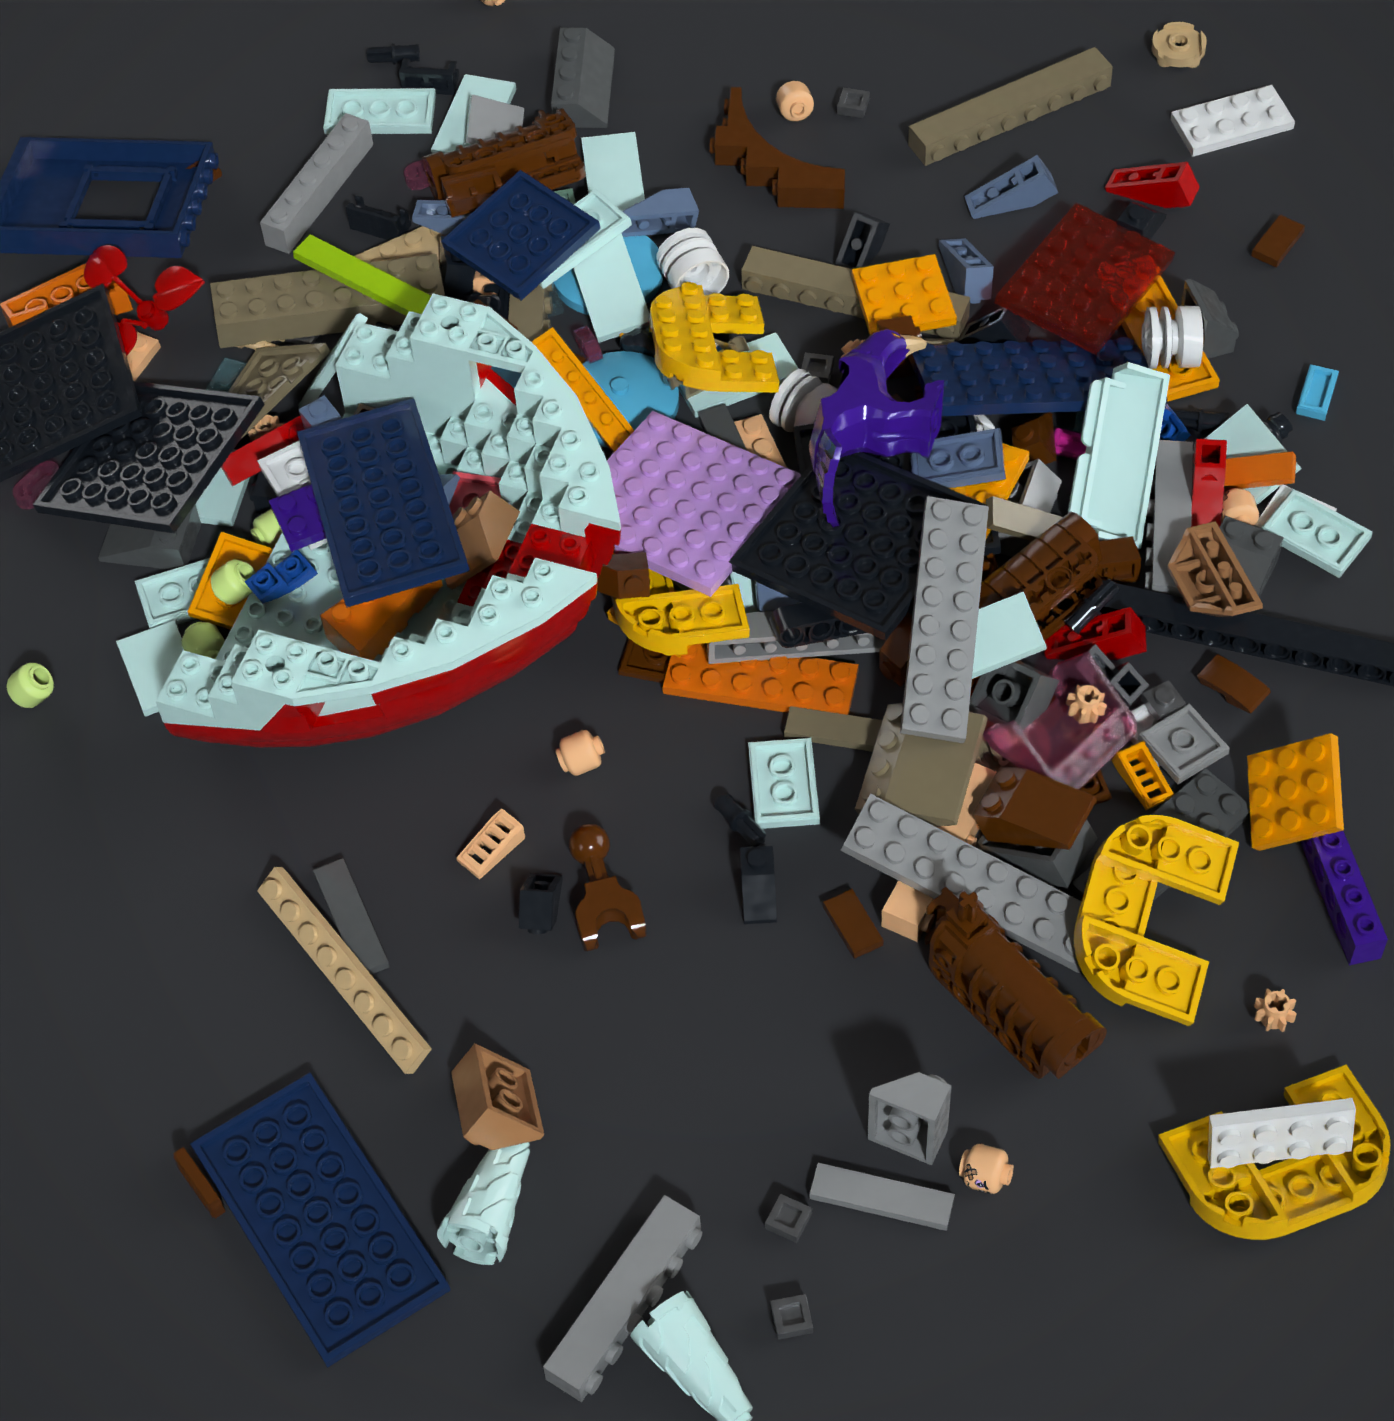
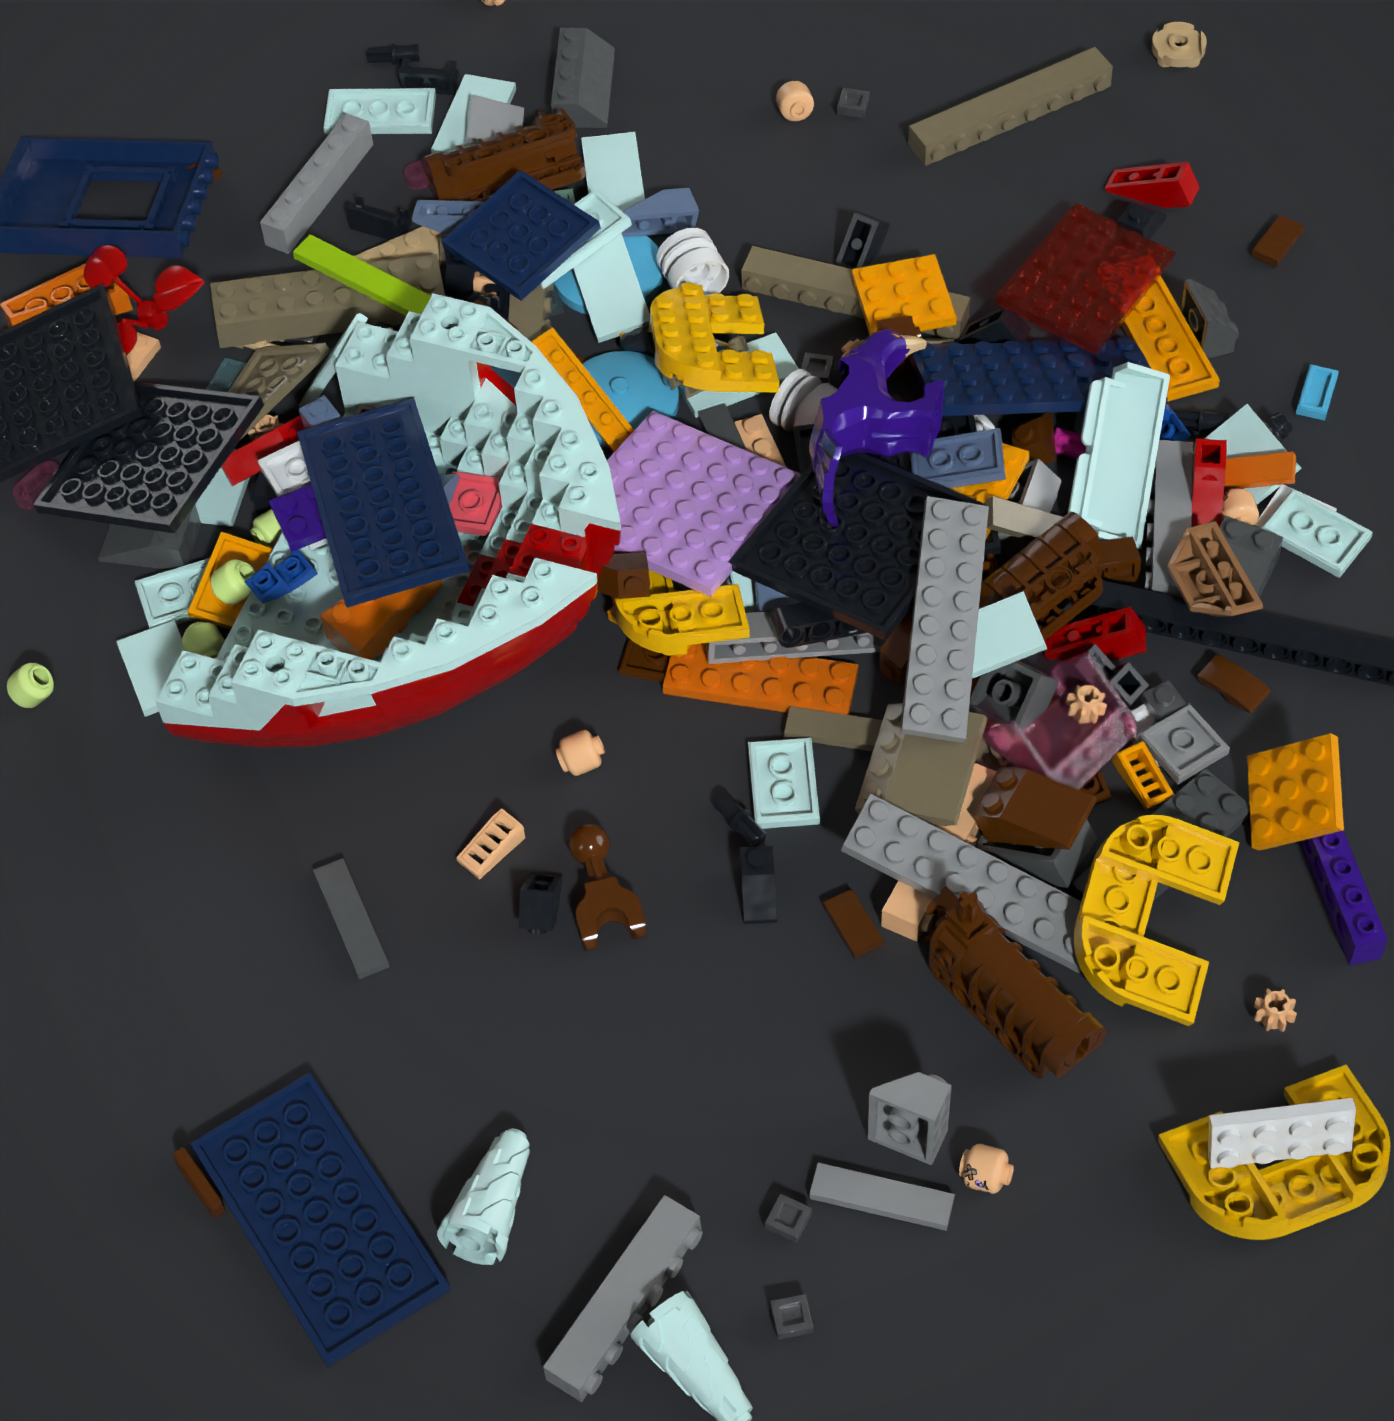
(344, 970): tan plate -> none
(469, 189): reddish brown hinge -> none
(483, 533): medium nougat slope -> none
(495, 1100): medium nougat slope -> none
(588, 344): clear pink beam -> none
(792, 180): reddish brown arch -> none
(968, 269): sand blue slope -> none
(1014, 190): sand blue slope -> none
(1091, 606): black axle -> none
(1173, 337): white wheel -> none
(1232, 120): white plate -> none

